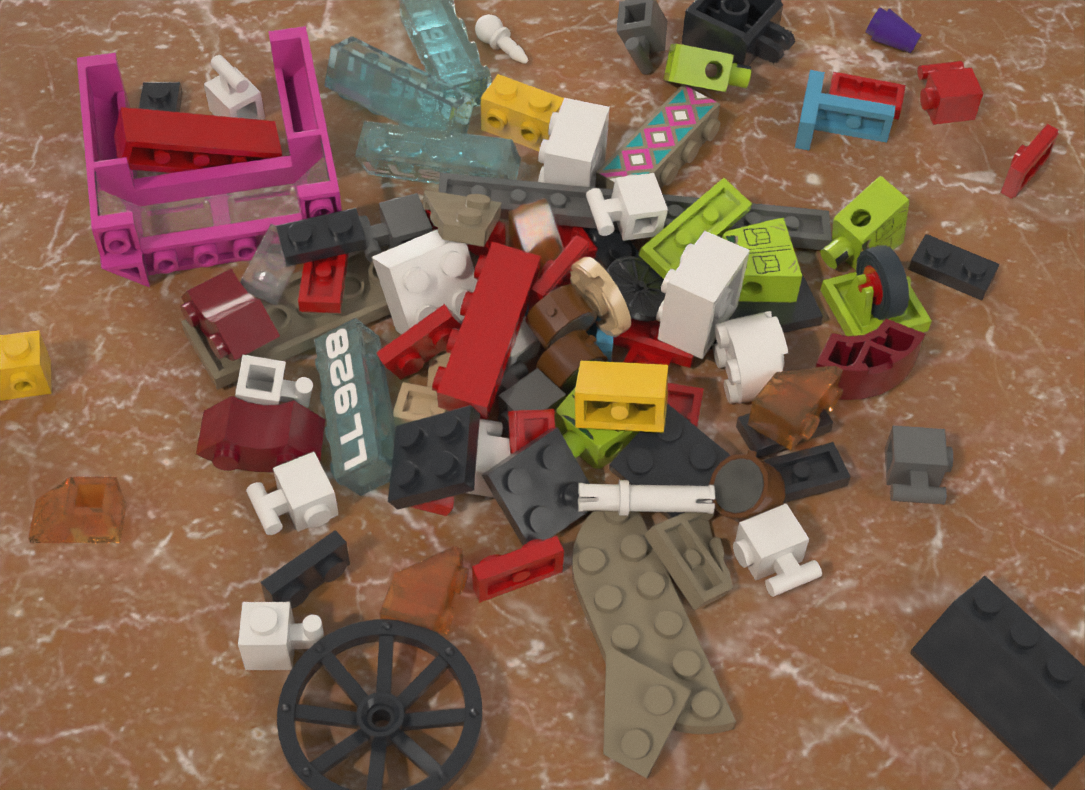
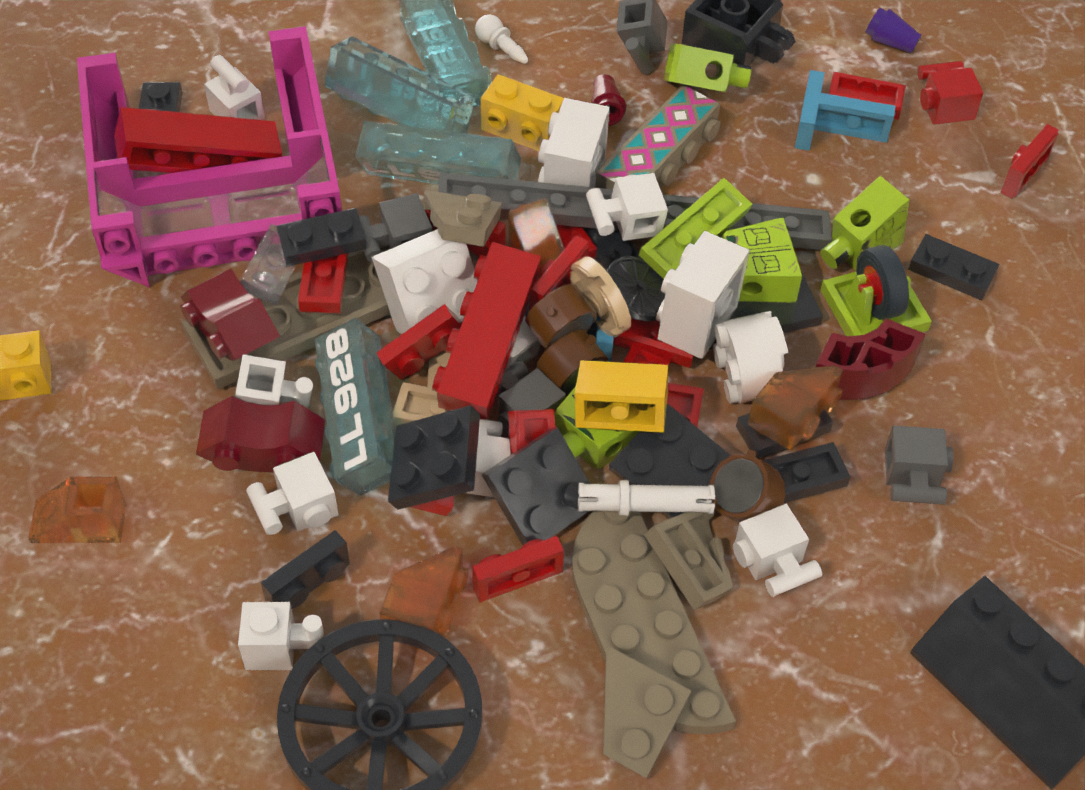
(607, 94): none -> dark red cone

